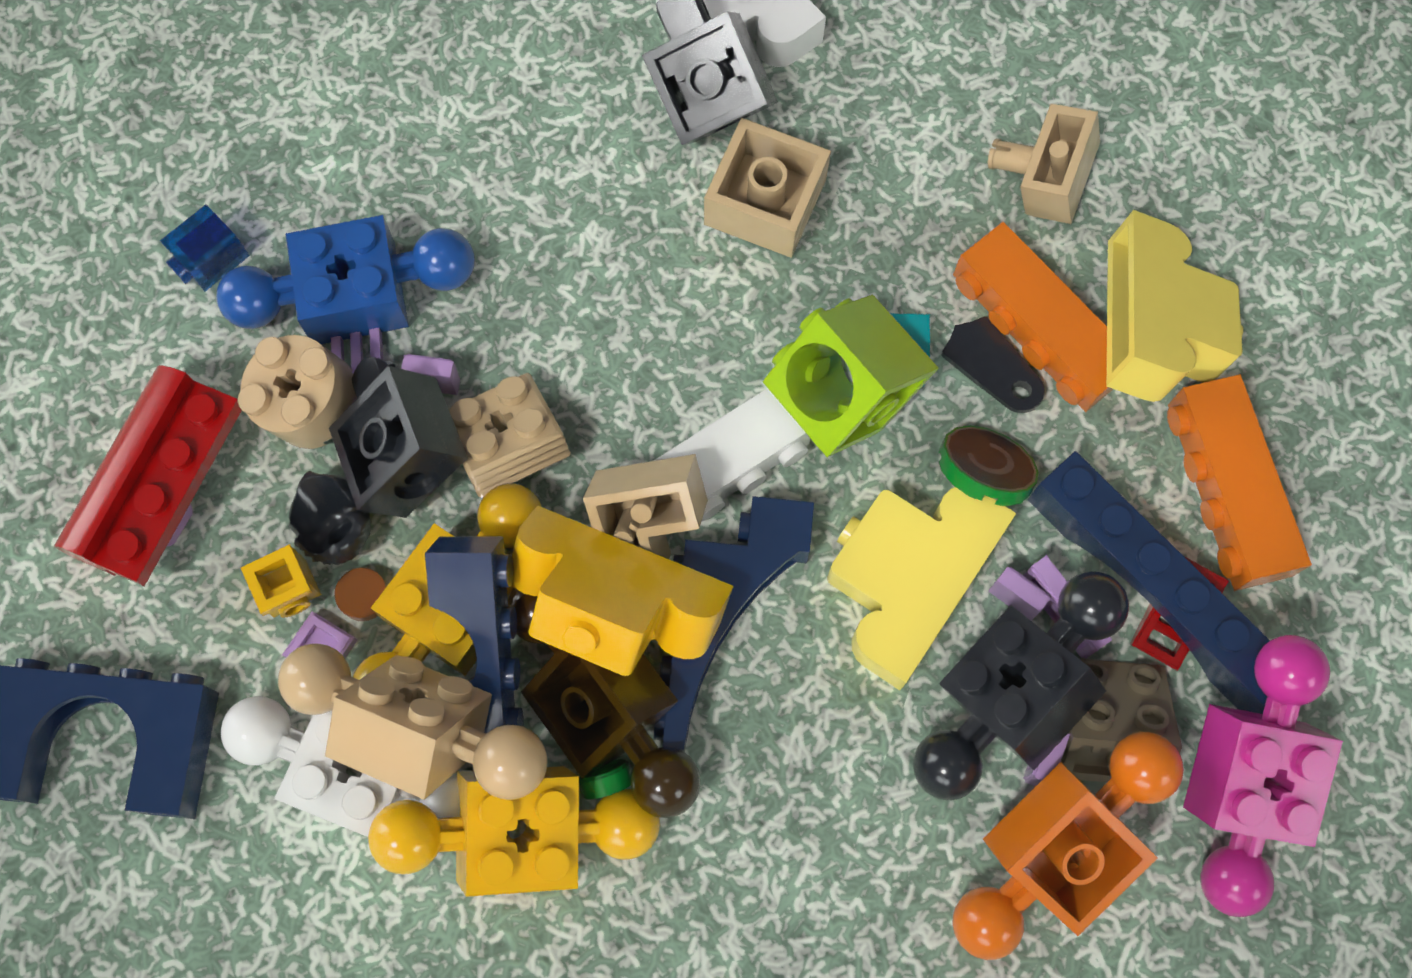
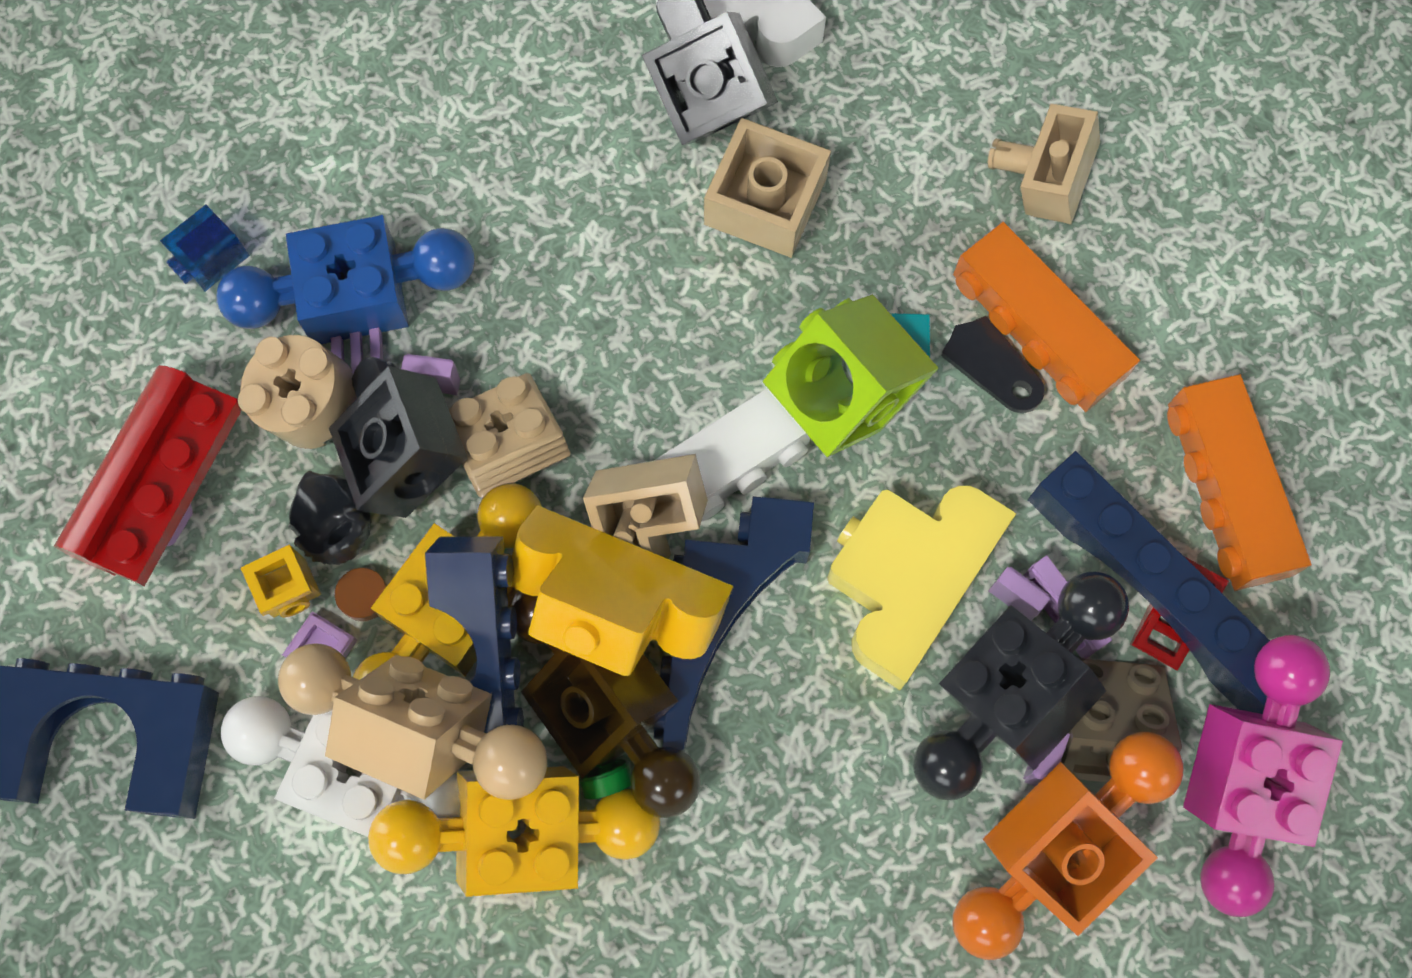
(987, 465): tile -> none
(1164, 313): light yellow brick -> none

